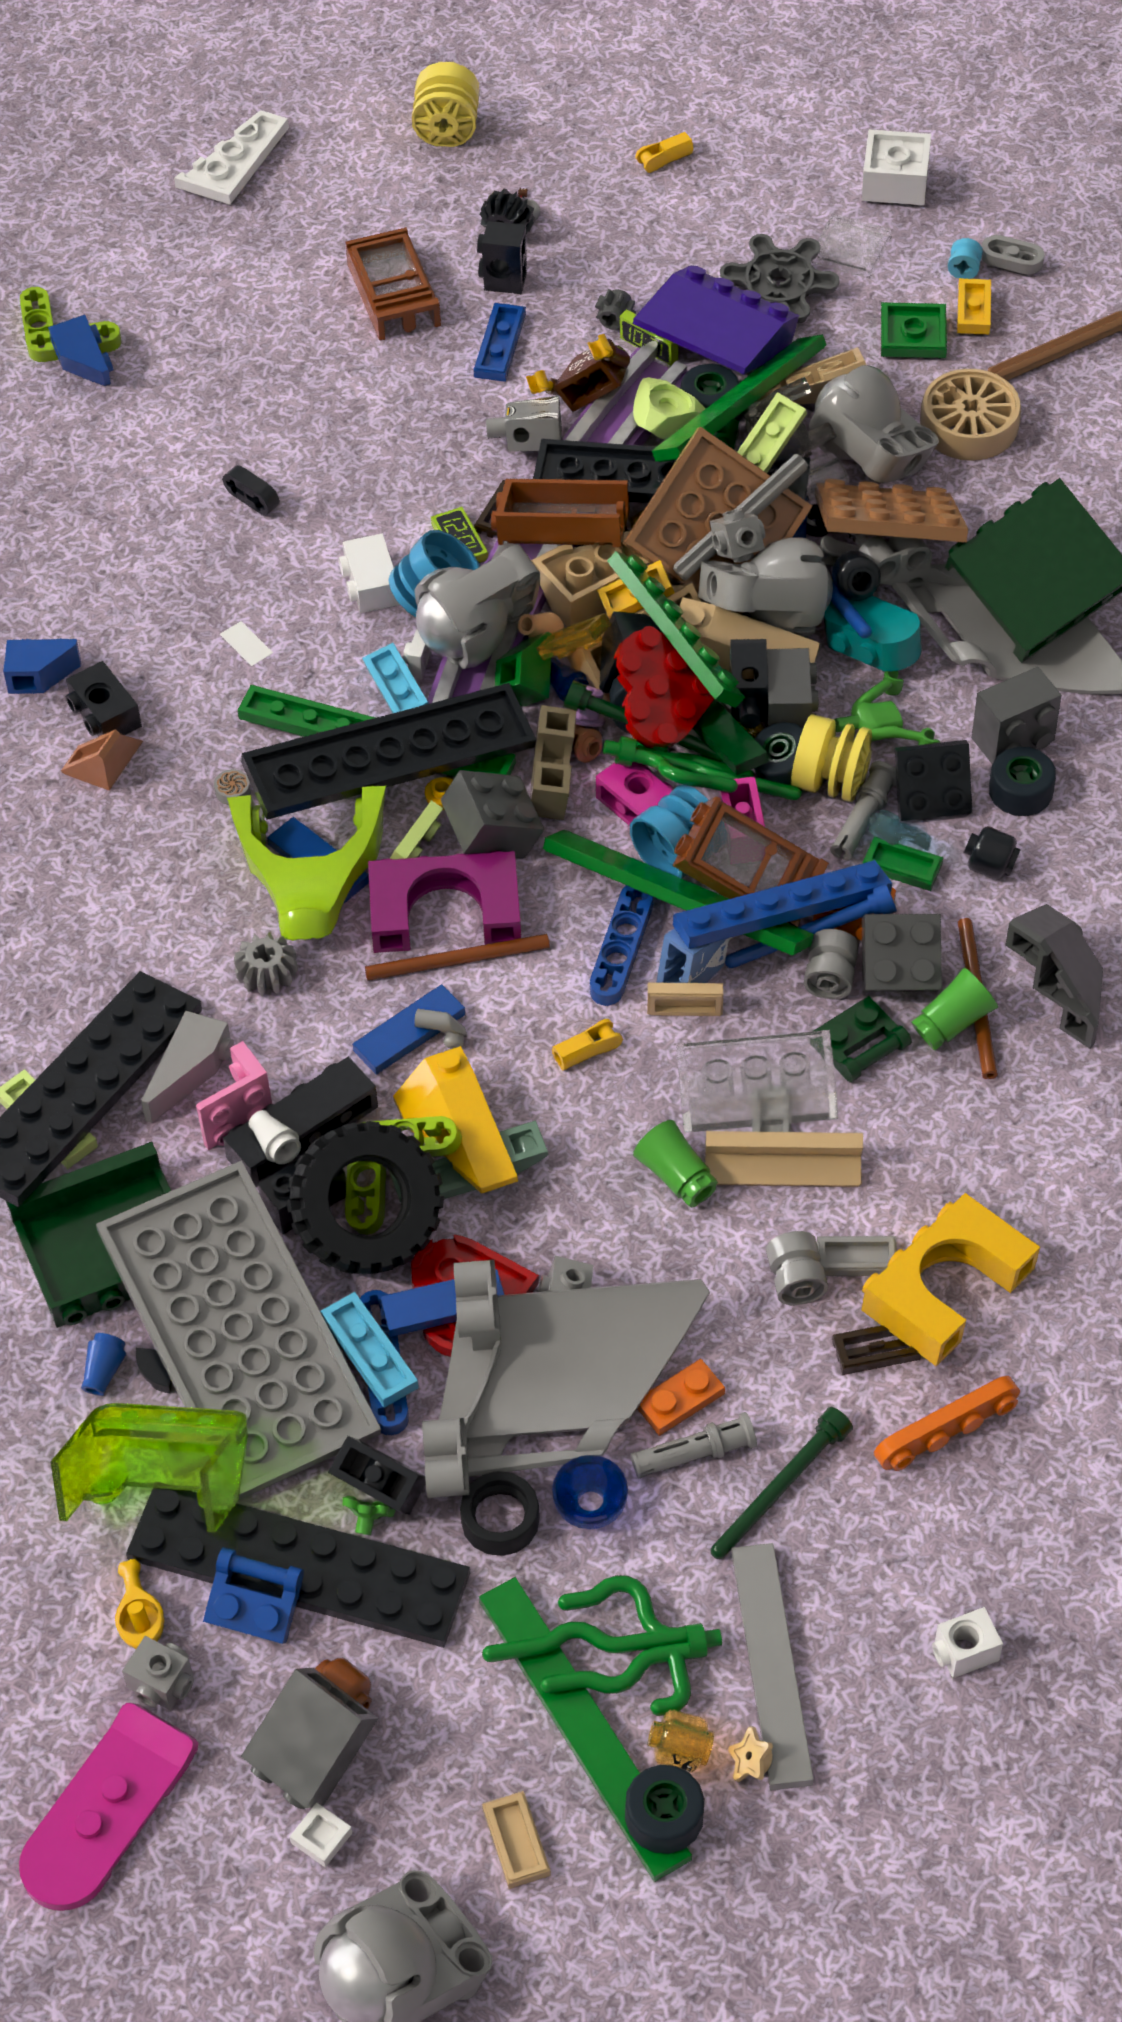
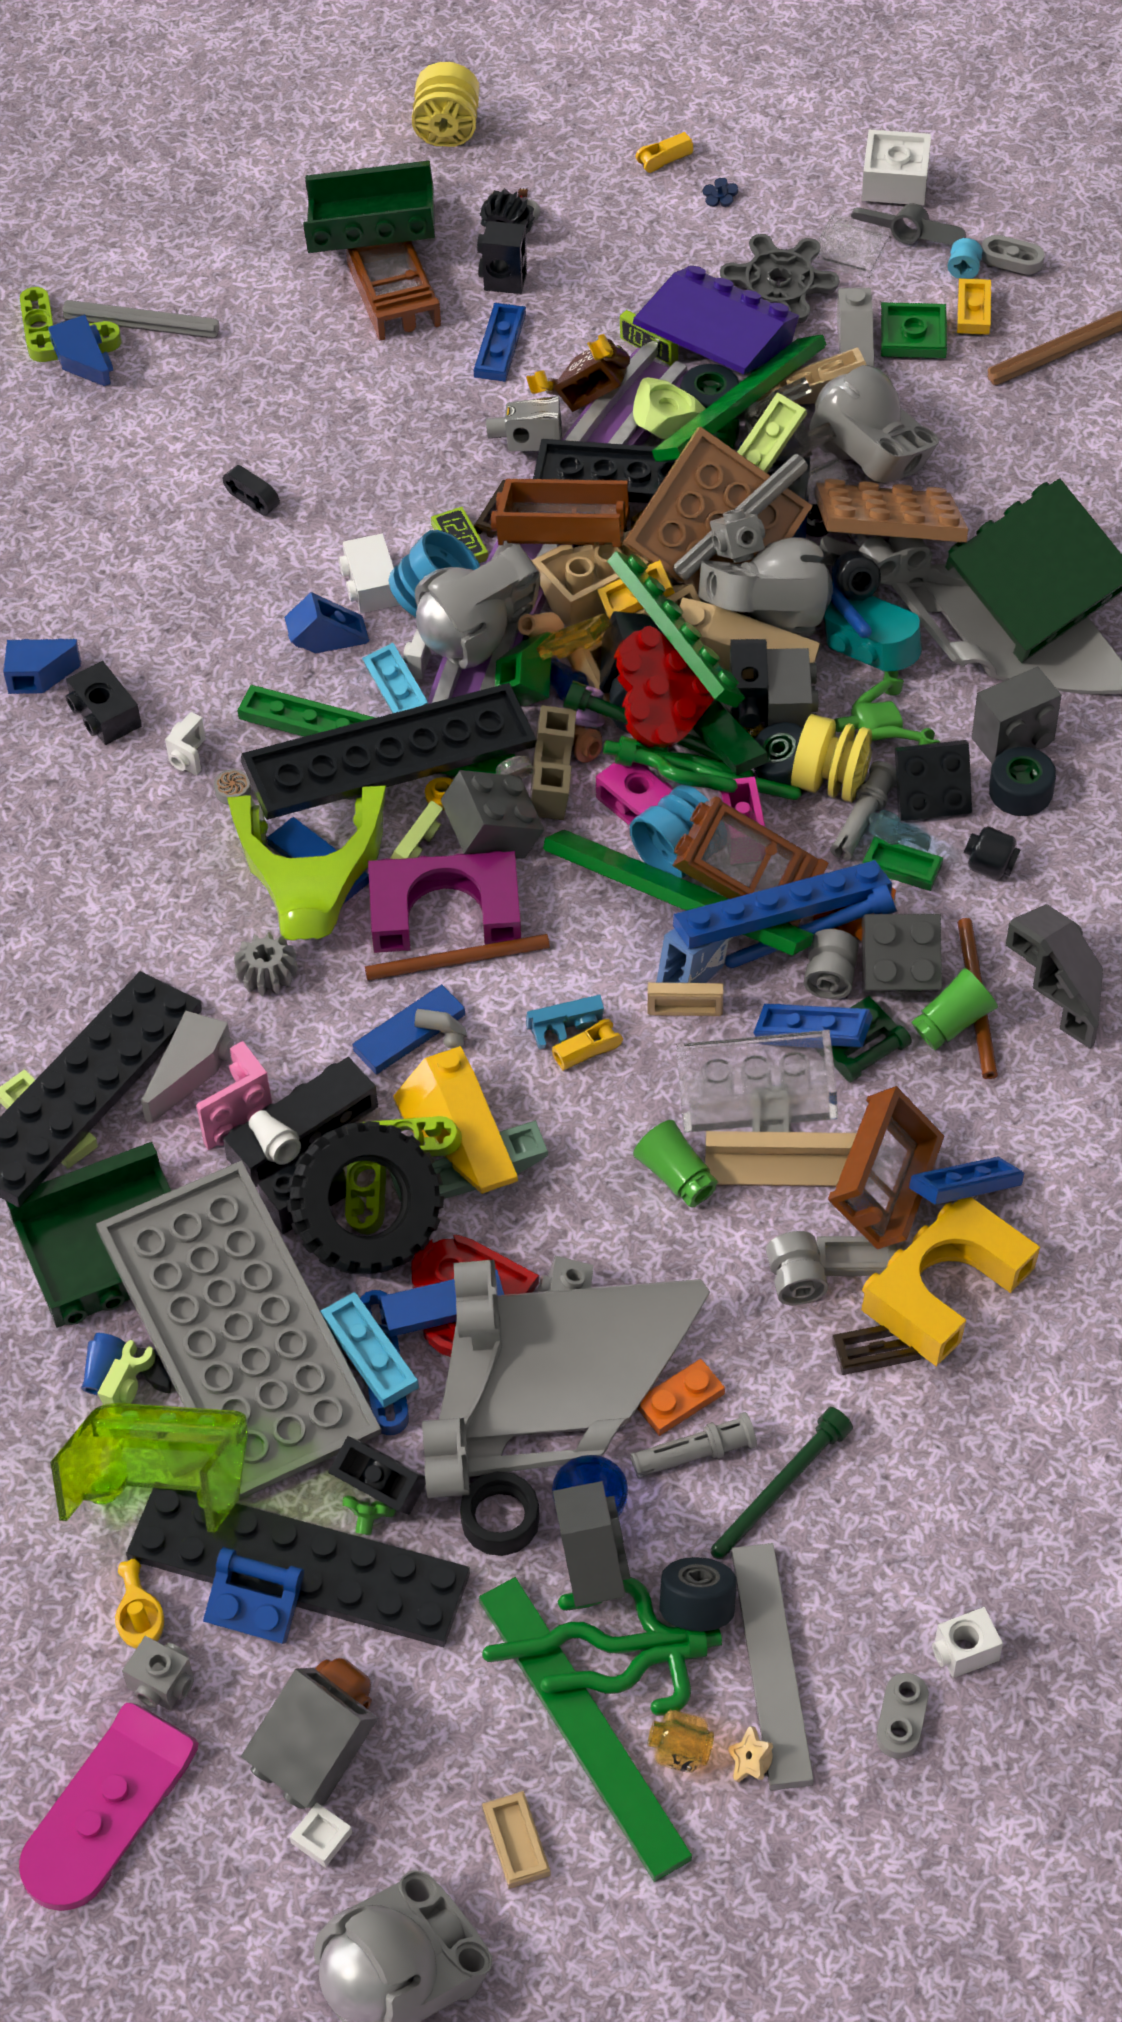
(102, 759): nougat slope -> none
(121, 1380): none -> yellowish green plate
(143, 318): none -> light grey axle
(183, 743): none -> white bracket
(235, 160): white wing -> none
(246, 643): white sticker -> none
(324, 625): none -> blue slope
(369, 207): none -> dark green panel
(516, 766): none -> clear tile
(578, 1013): none -> dark azure plate
(592, 1543): none -> dark grey brick
(612, 306): dark grey gear -> none
(618, 943): blue beam -> none
(660, 1793): black wheel -> none
(698, 1594): none -> black wheel
(720, 192): none -> dark blue plant
(846, 1025): none -> blue tile
(855, 322): none -> light grey slope
(875, 1181): none -> dark orange door
(902, 1713): none -> light grey plate
(925, 230): none -> dark grey piece
(938, 1427): orange plate -> none
(966, 1180): none -> blue tile
(972, 404): tan piece -> none

